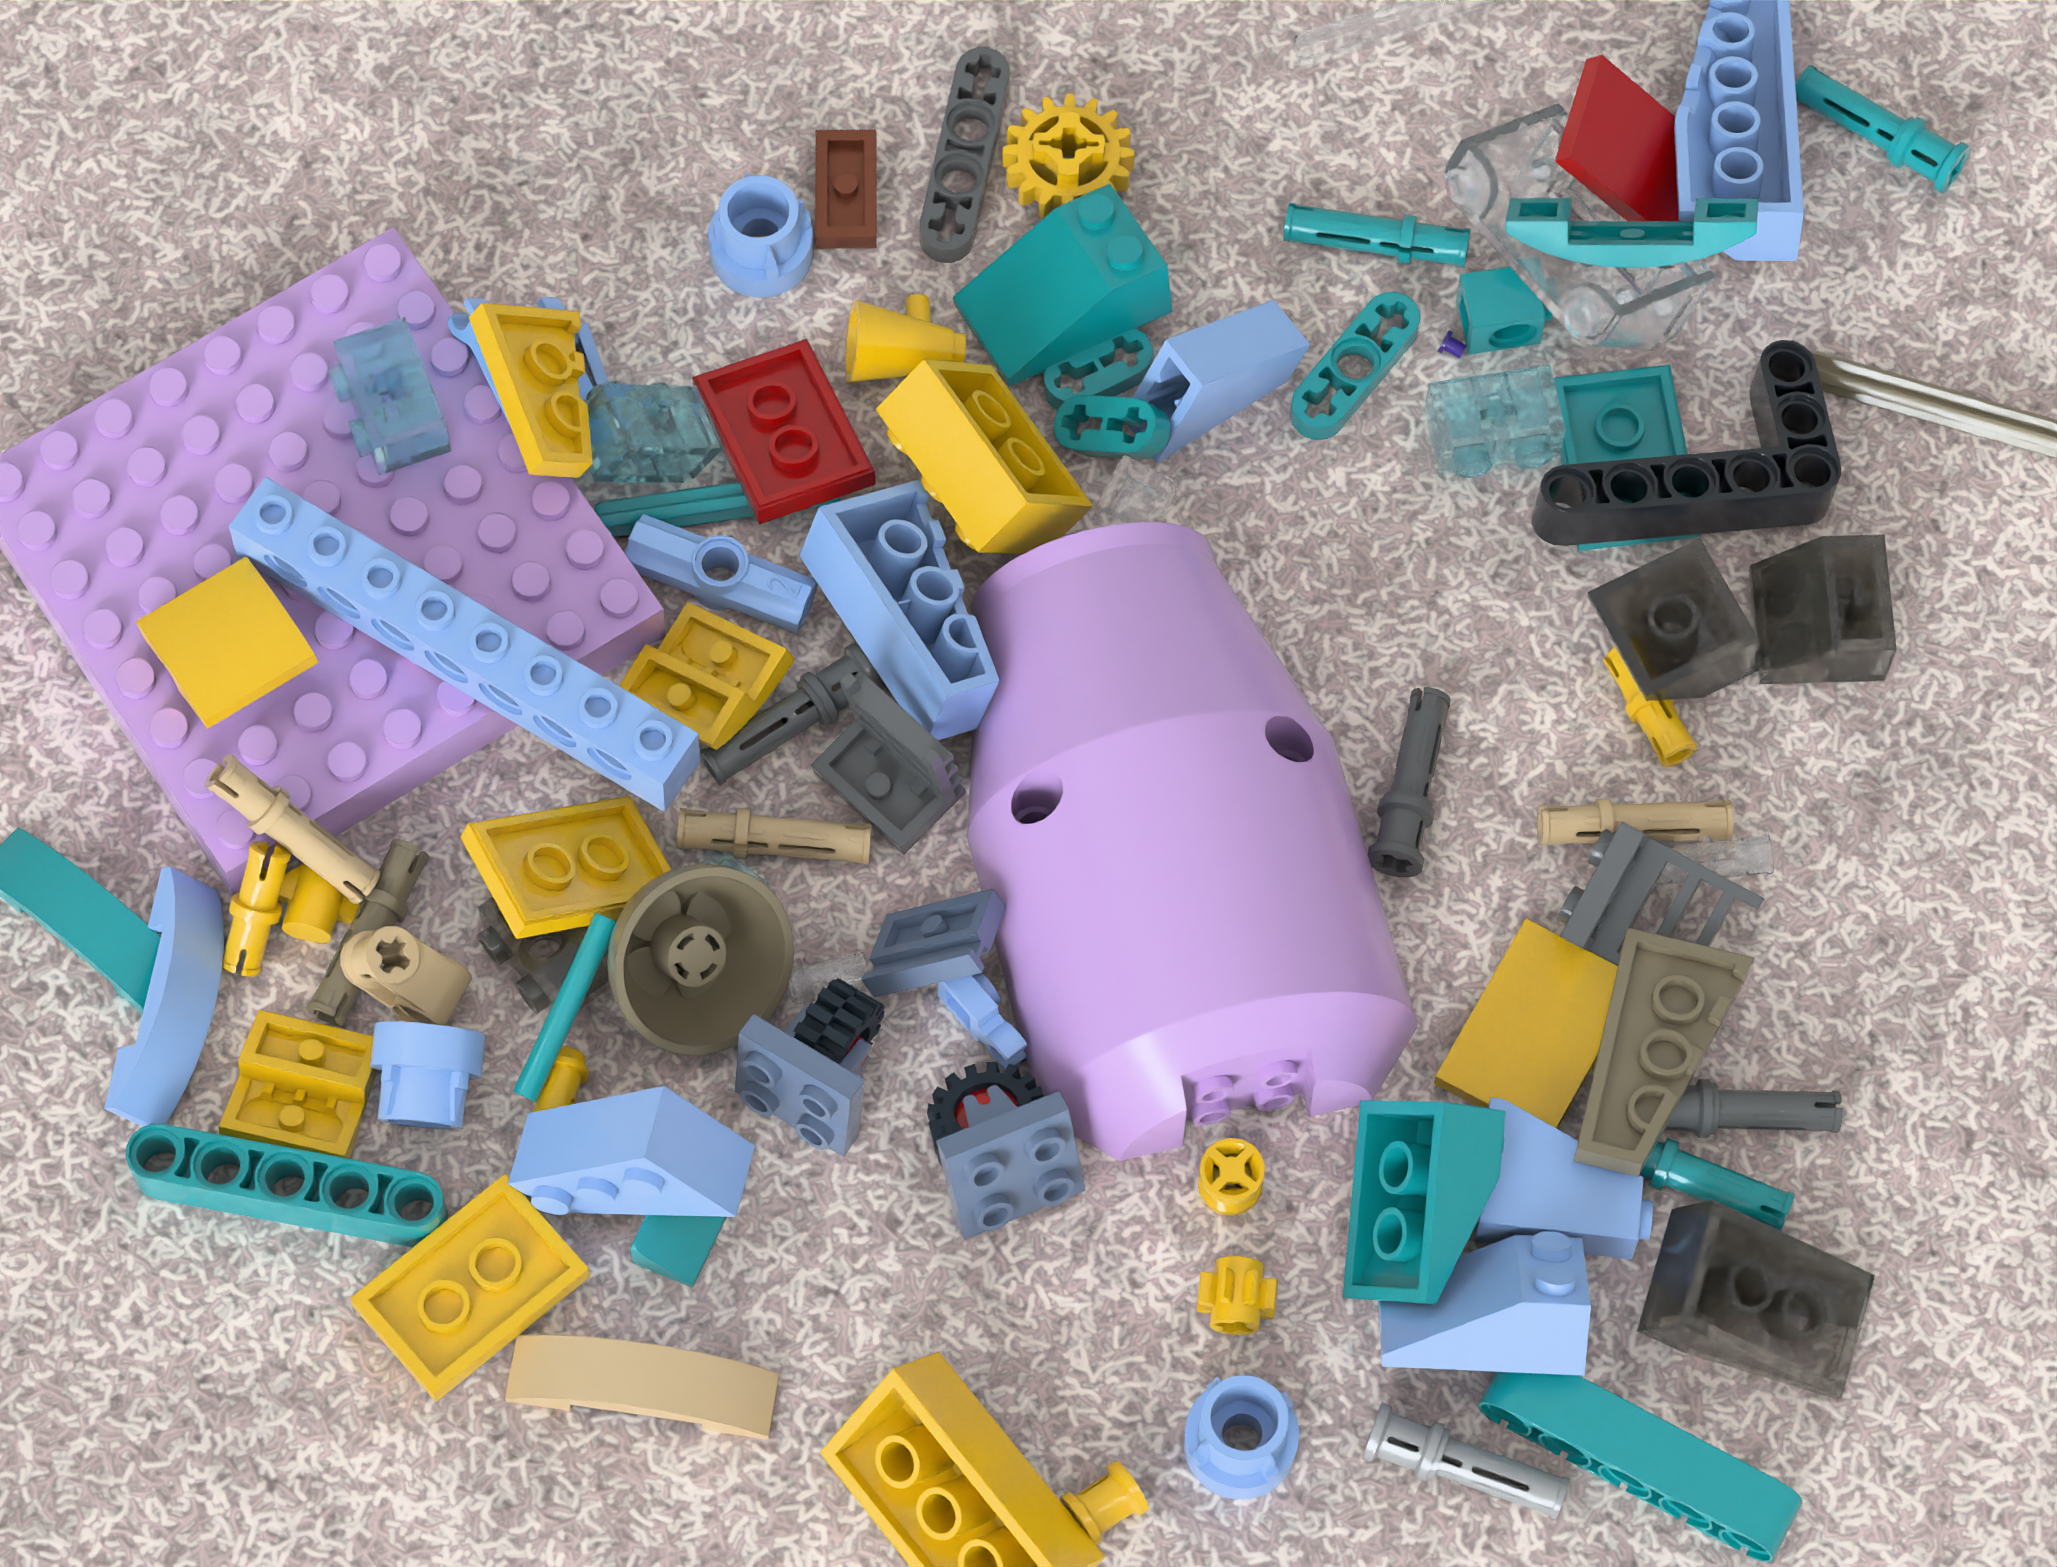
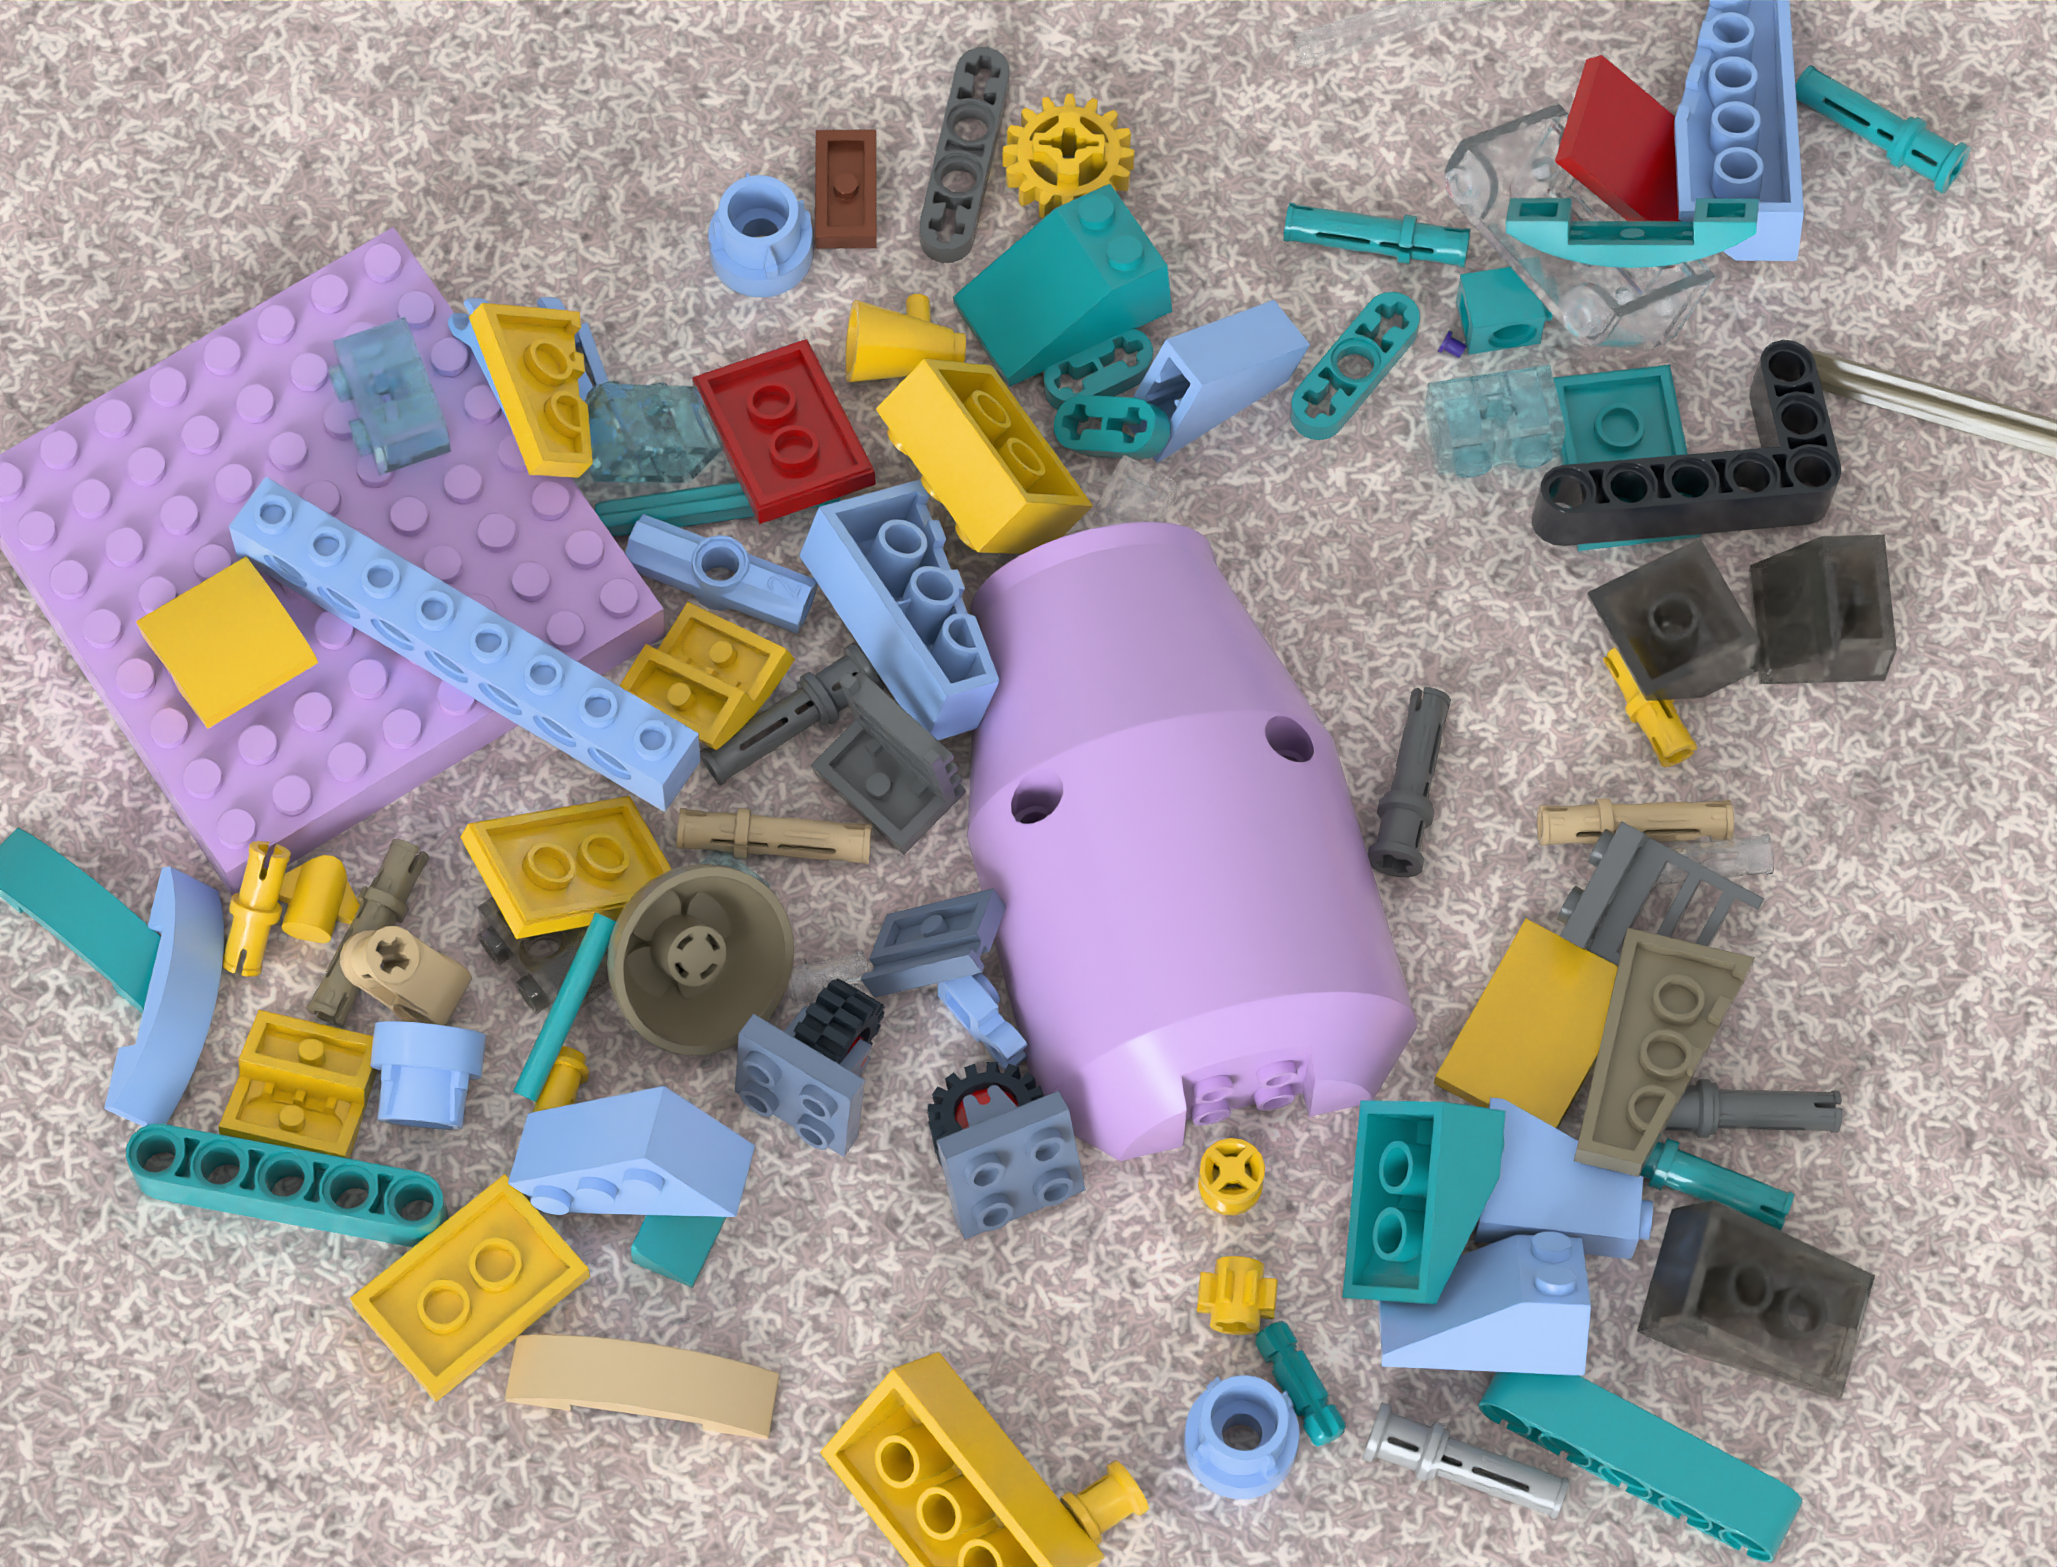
(273, 813): tan pin -> none
(1301, 1383): none -> teal axle

